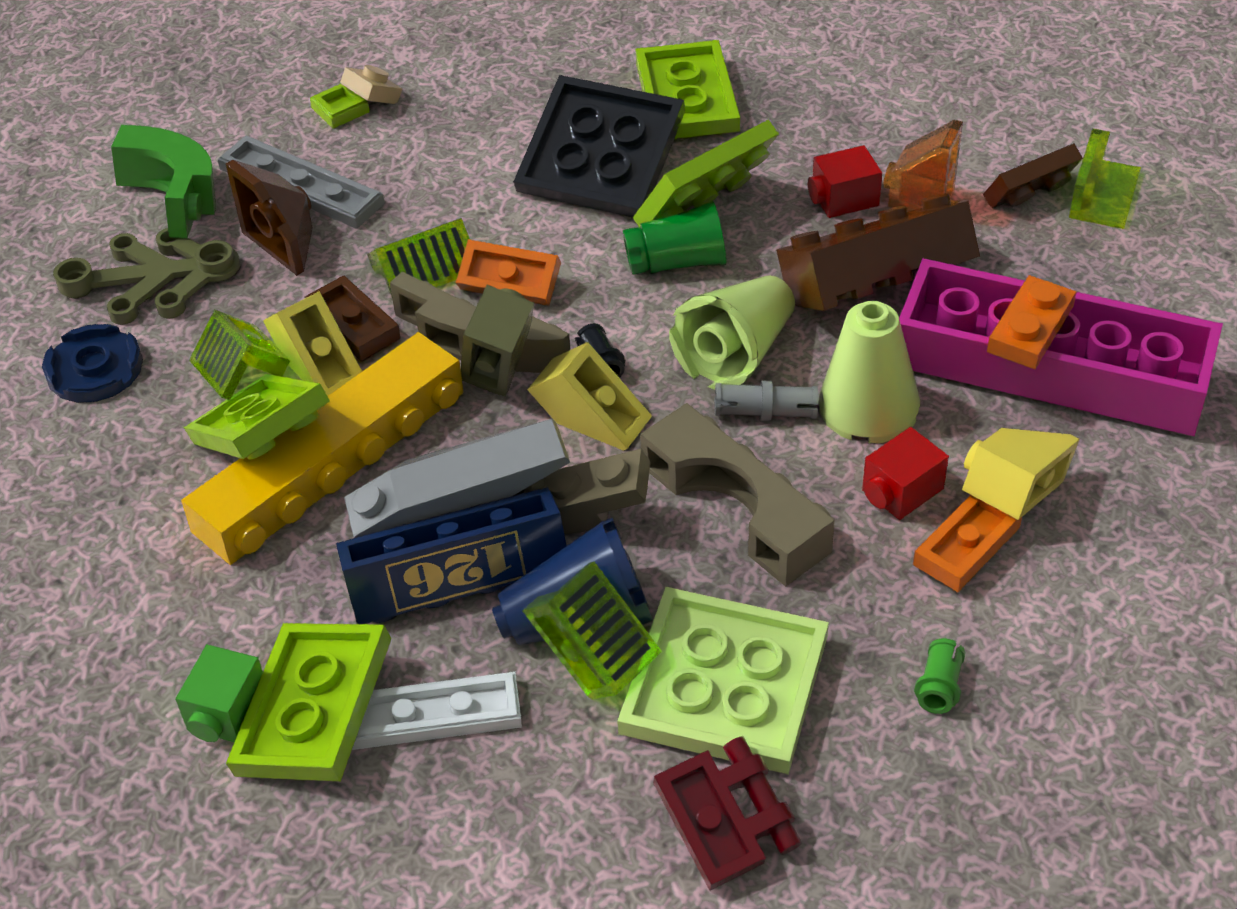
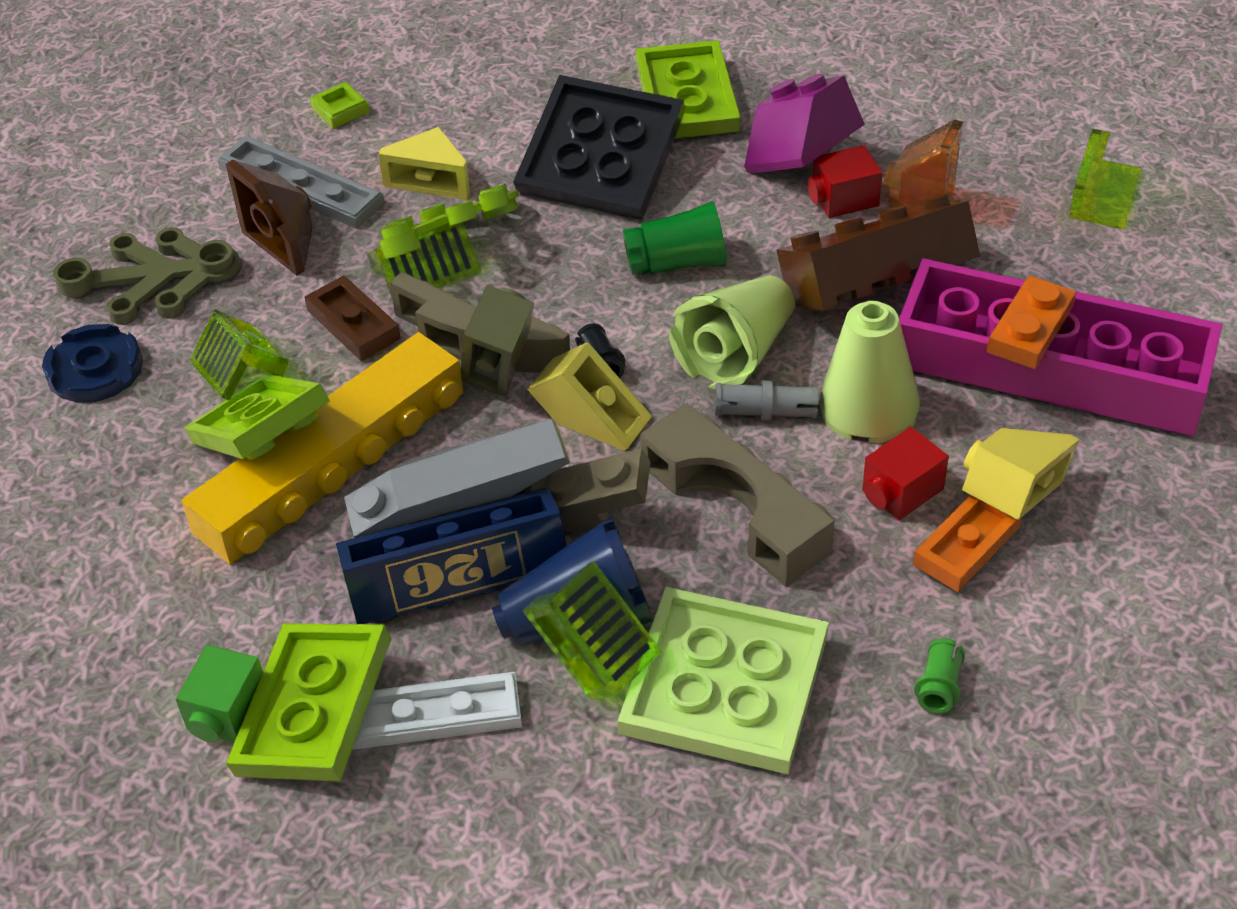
(167, 163): bright green arch -> none
(313, 343): light yellow slope -> none
(371, 84): tan plate -> none
(402, 234): none -> lime plant
(425, 165): none -> light yellow slope
(508, 267): orange plate -> none
(709, 173): lime plate -> none
(712, 822): dark red plate -> none
(801, 123): none -> magenta slope
(1021, 182): reddish brown plate -> none

